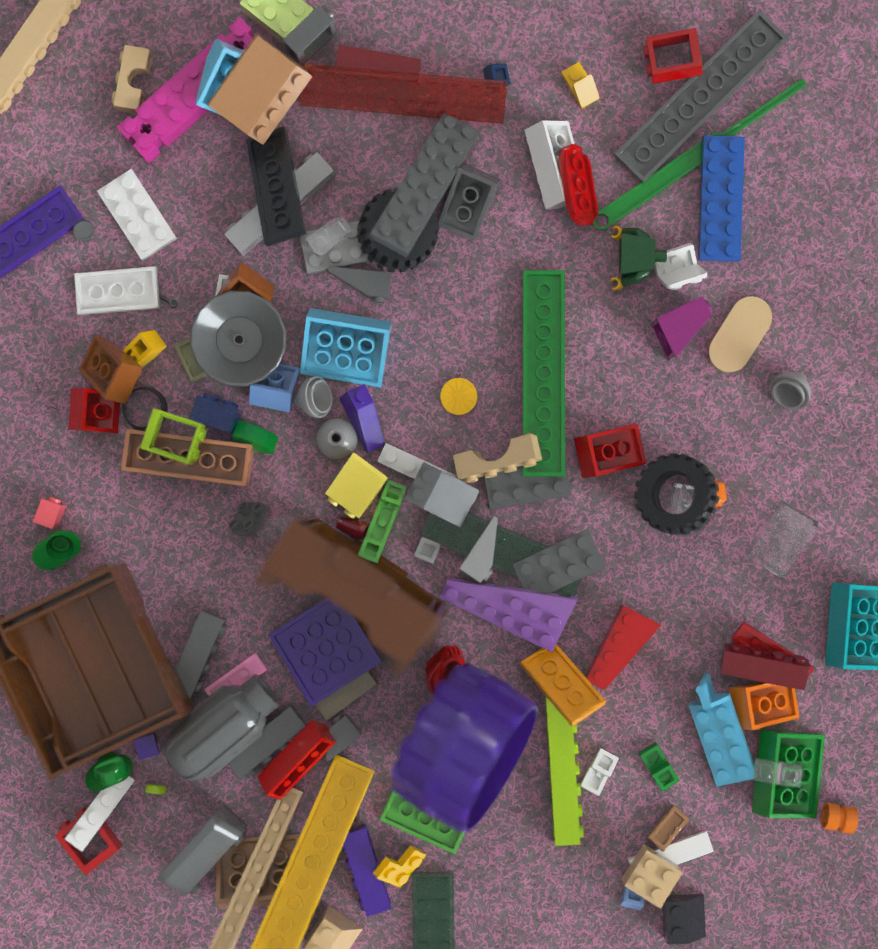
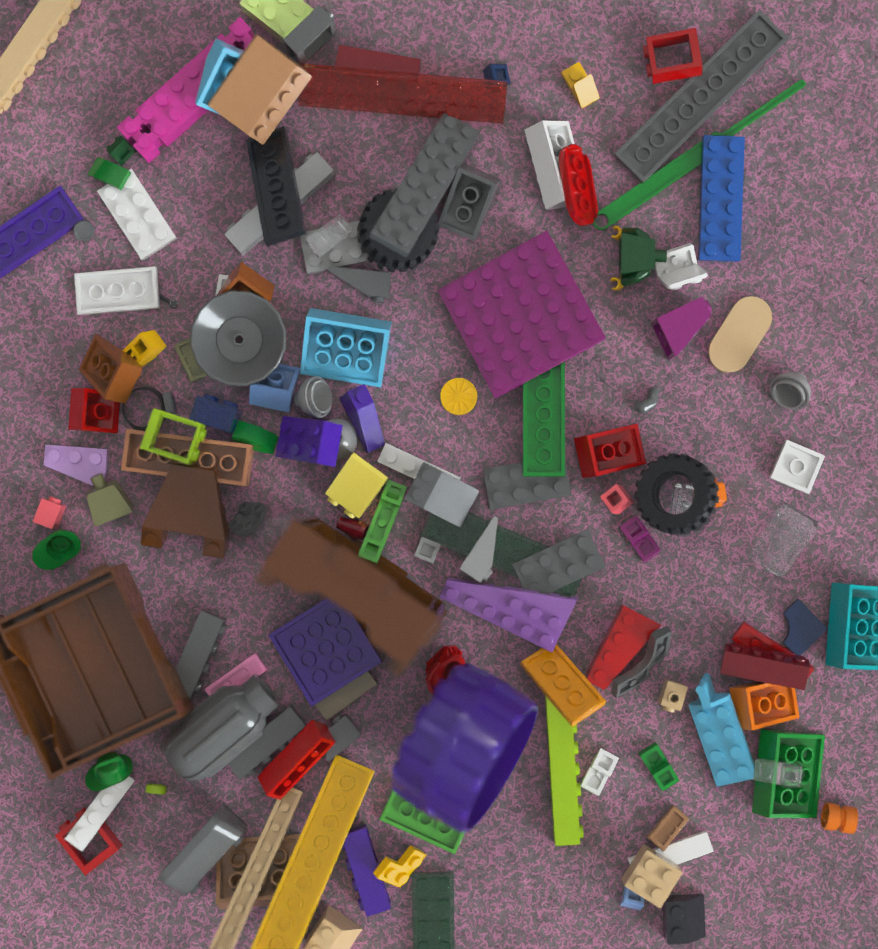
(77, 461): none -> lavender wing
(107, 500): none -> olive torso
(109, 173): none -> green slope
(120, 150): none -> dark green tile
(133, 62): tan arch -> none
(146, 746): dark purple tile -> none
(169, 402): none -> dark grey tile
(188, 505): none -> reddish brown wedge
(309, 440): none -> dark purple brick
(521, 314): none -> magenta plate
(522, 451): tan arch -> none
(617, 499): none -> coral brick
(640, 539): none -> magenta slope
(649, 403): none -> dark grey arm
(655, 654): none -> dark grey plate
(672, 695): none -> tan brick
(797, 466): none -> white plate
(803, 628): none -> dark blue tile

